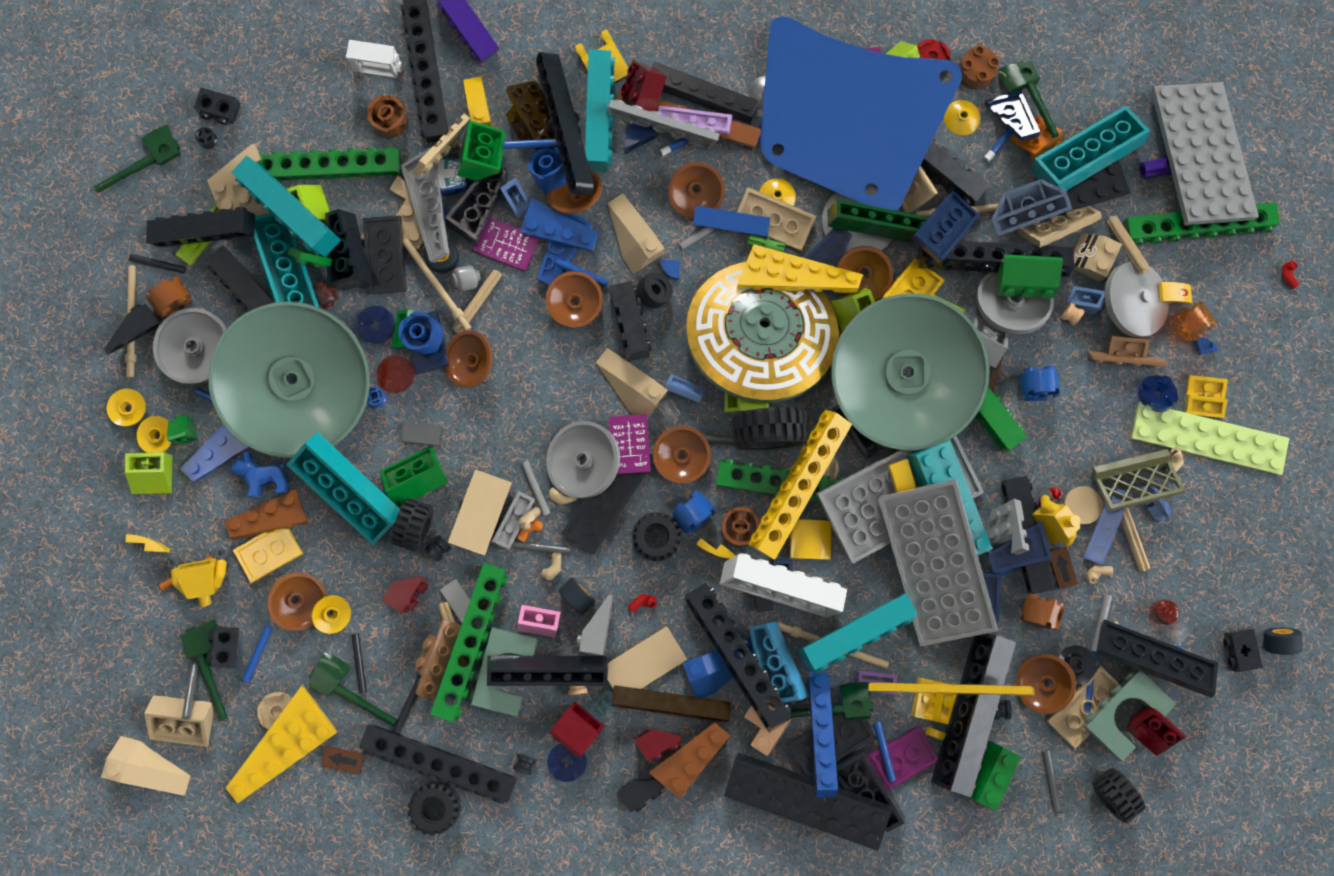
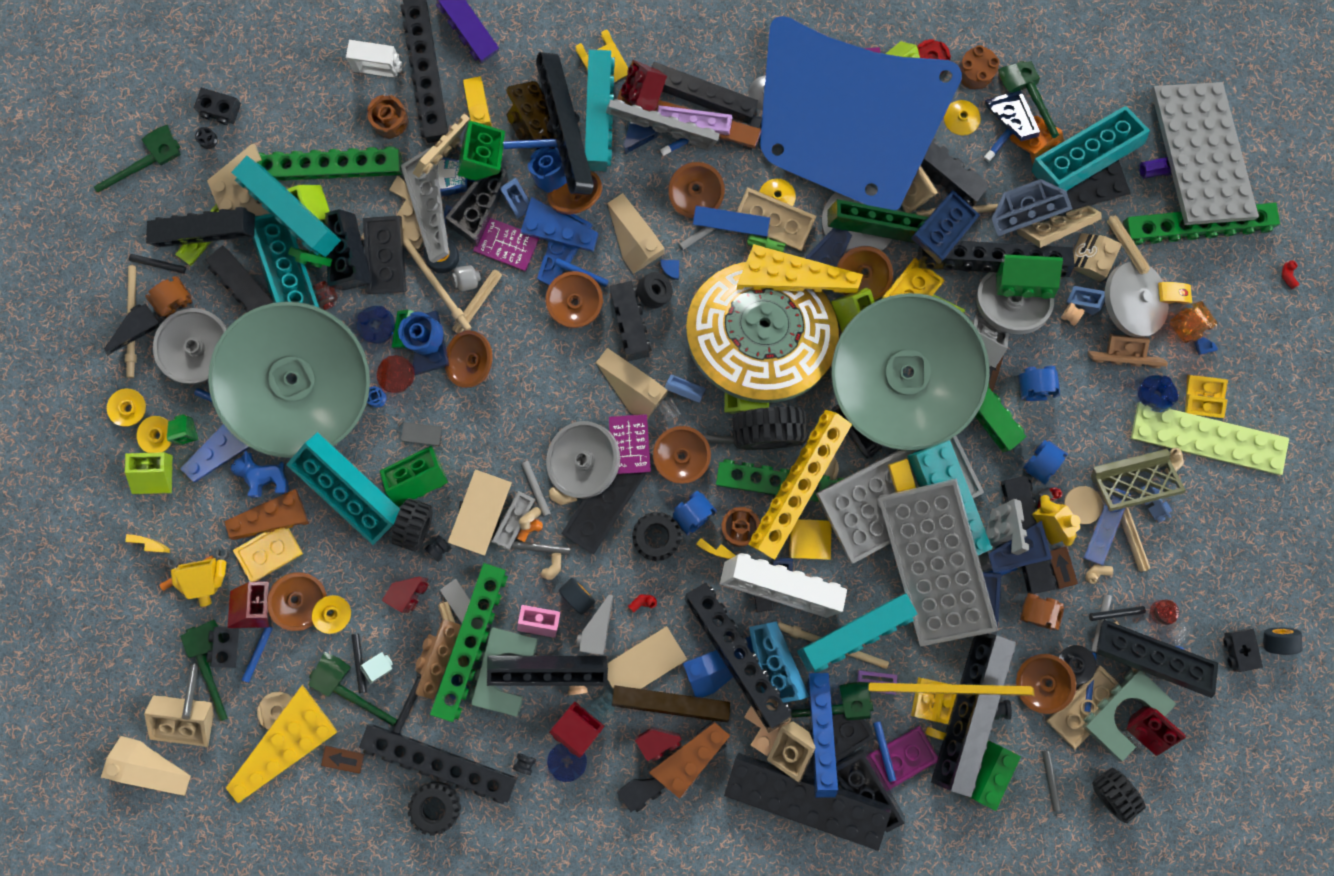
(249, 606): none -> dark red slope
(376, 667): none -> light aqua brick
(792, 750): none -> tan slope
(1046, 462): none -> blue brick
(1117, 613): none -> black bar

